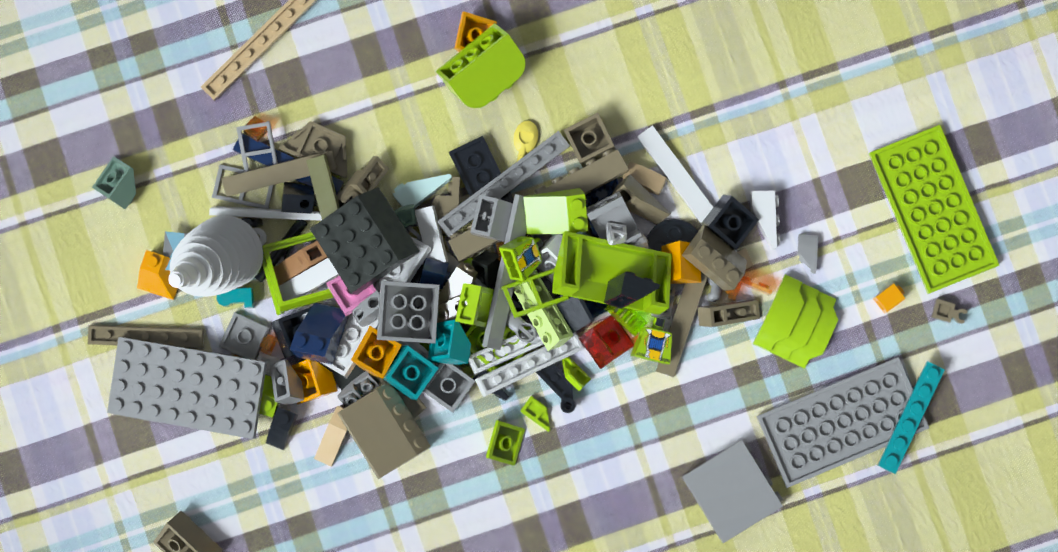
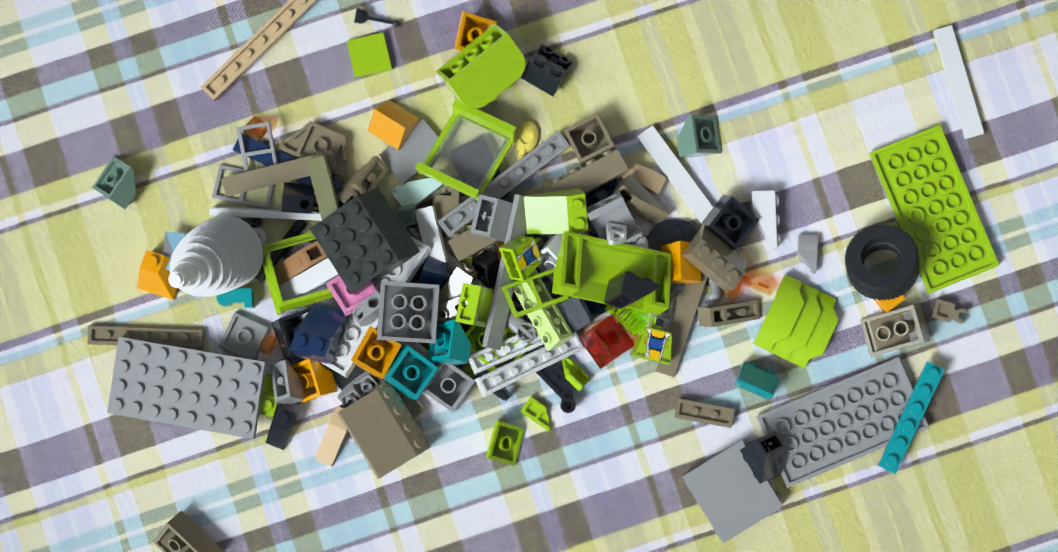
(362, 16): none -> black hinge
(369, 55): none -> lime tile
(392, 124): none -> light orange slope
(415, 149): none -> light grey tile
(468, 150): none -> clear piece
(547, 69): none -> black slope
(699, 137): none -> sand green slope
(704, 413): none -> dark tan plate
(756, 381): none -> teal slope
(765, 456): none -> black slope
(882, 238): none -> black tyre
(895, 330): none -> dark tan slope
(958, 82): none -> white tile

